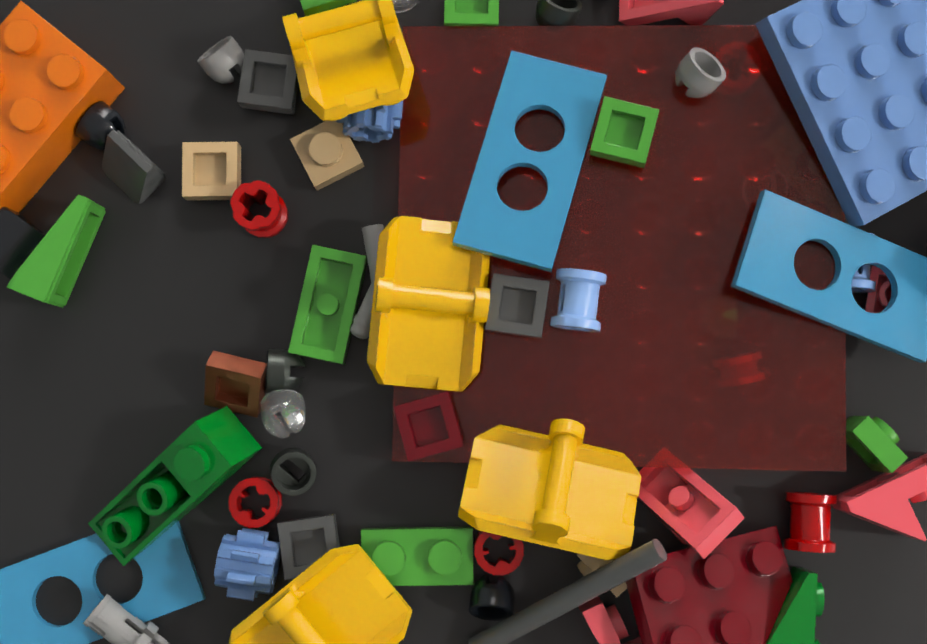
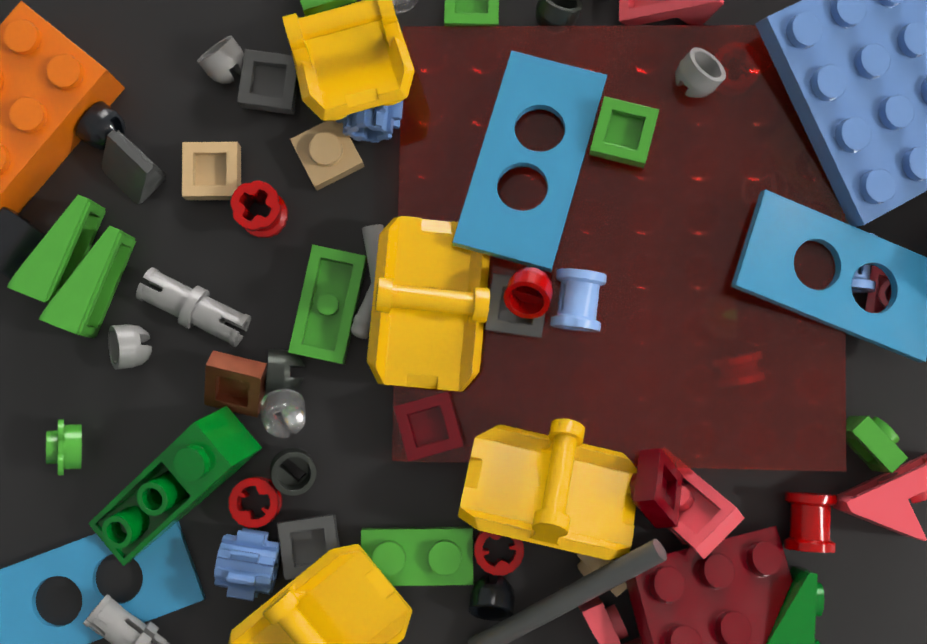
(64, 446): none -> bright green plate
(90, 288): none -> bright green slope
(126, 346): none -> light grey hinge
(193, 307): none -> light grey pin
(528, 293): none -> red hinge
(657, 488): none -> dark red plate

